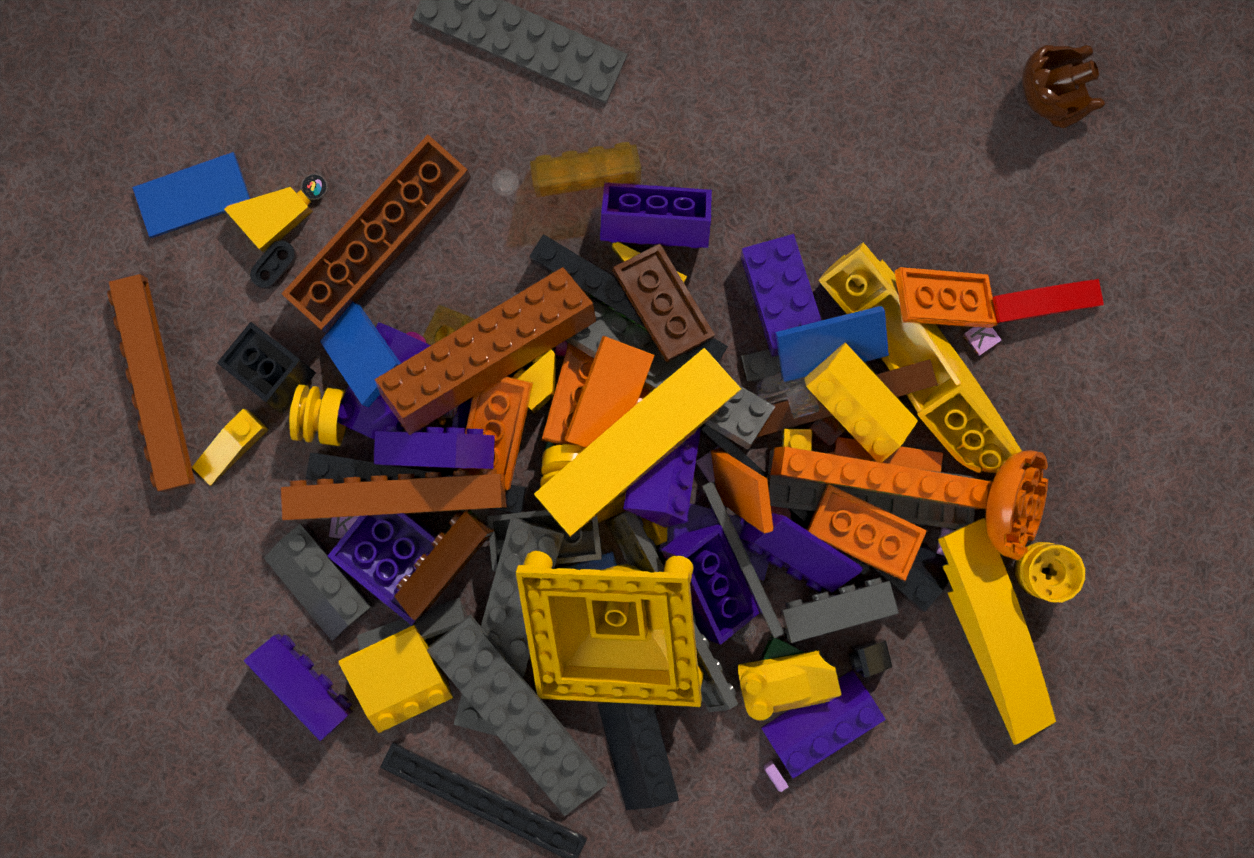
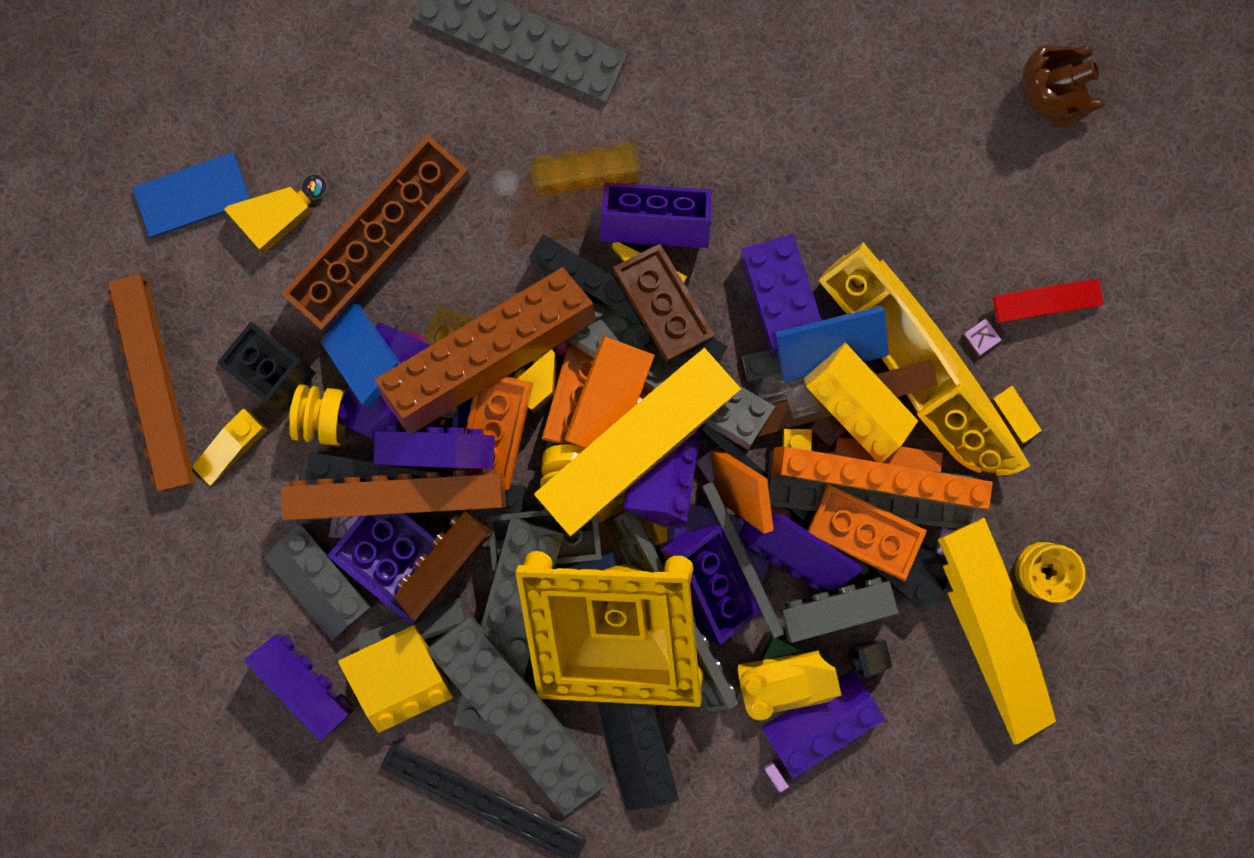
(270, 262): black plate -> none
(945, 297): orange tile -> none
(1015, 415): none -> yellow slope
(1016, 503): orange brick -> none

